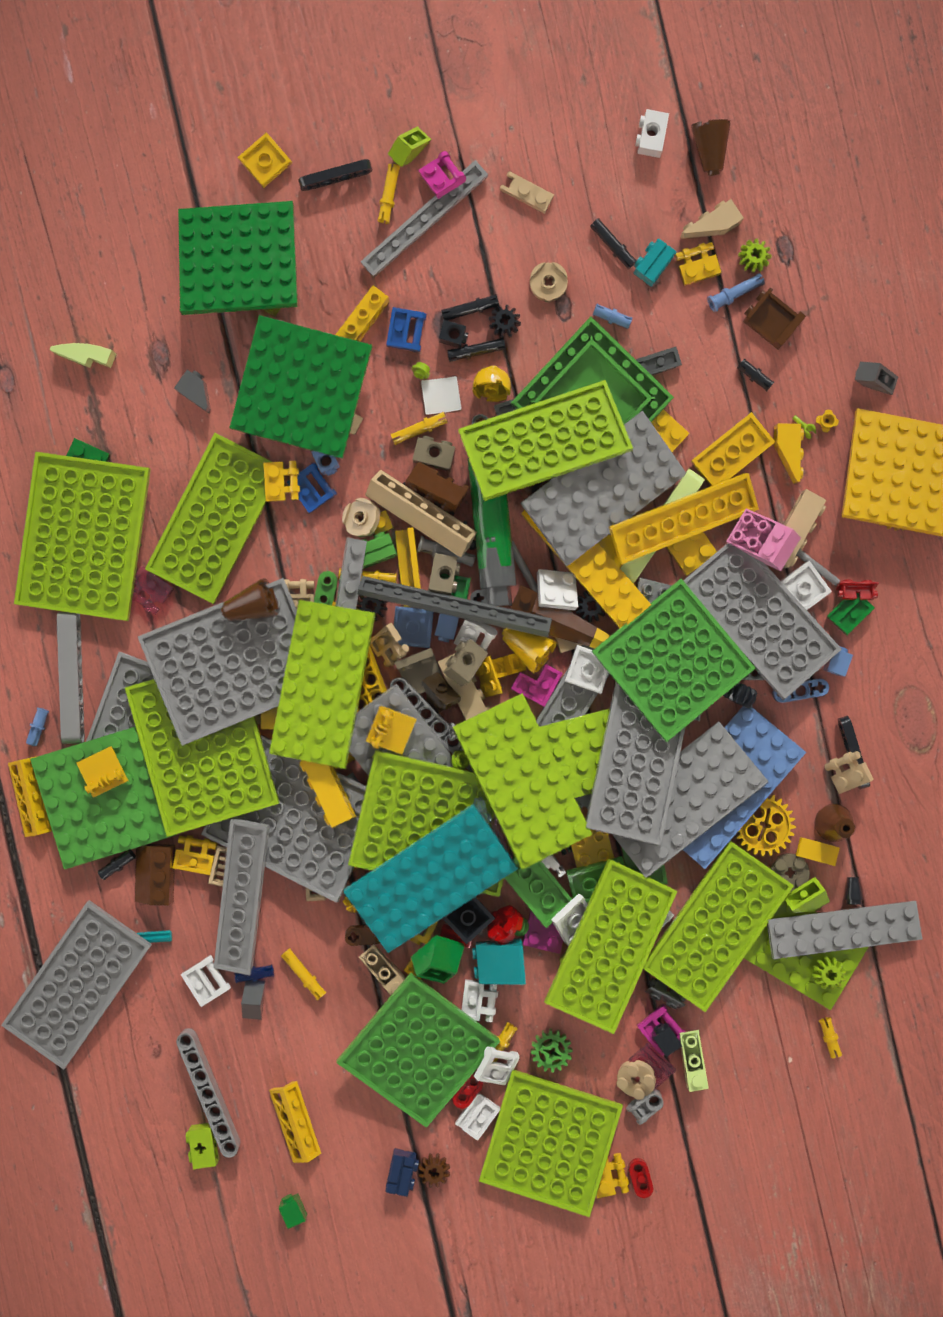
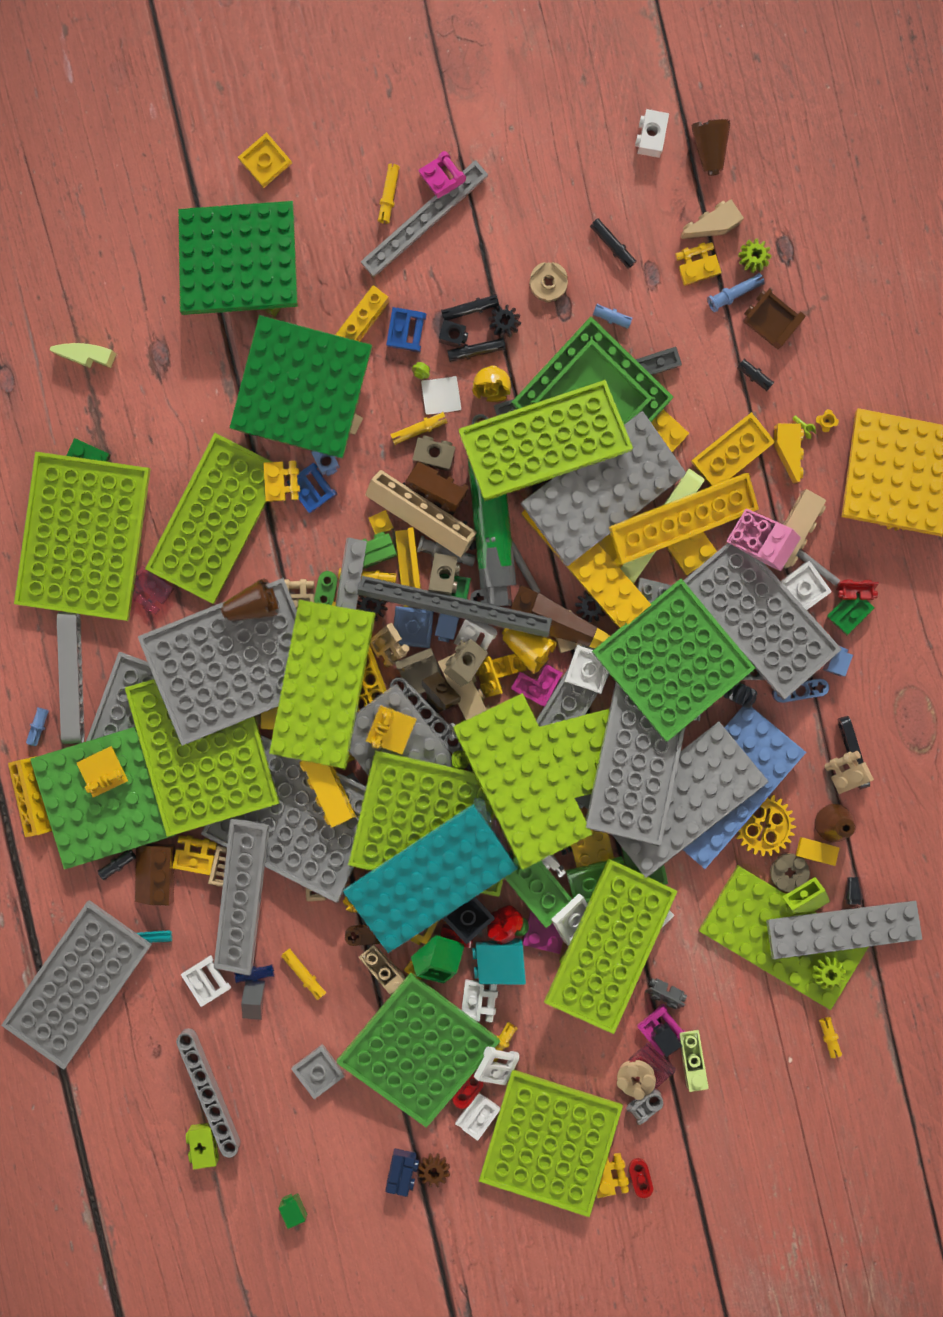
(194, 389): dark grey slope -> none
(297, 1122): yellow fence -> none
(318, 1071): none -> light grey plate
(335, 175): black beam -> none
(368, 524): tan plate -> none
(408, 146): lime slope -> none
(528, 193): tan hinge -> none
(557, 589): white plate -> none
(559, 1053): bright green gear -> none
(654, 262): teal brick -> none
(717, 926): lime plate -> none
(876, 377): dark grey slope -> none

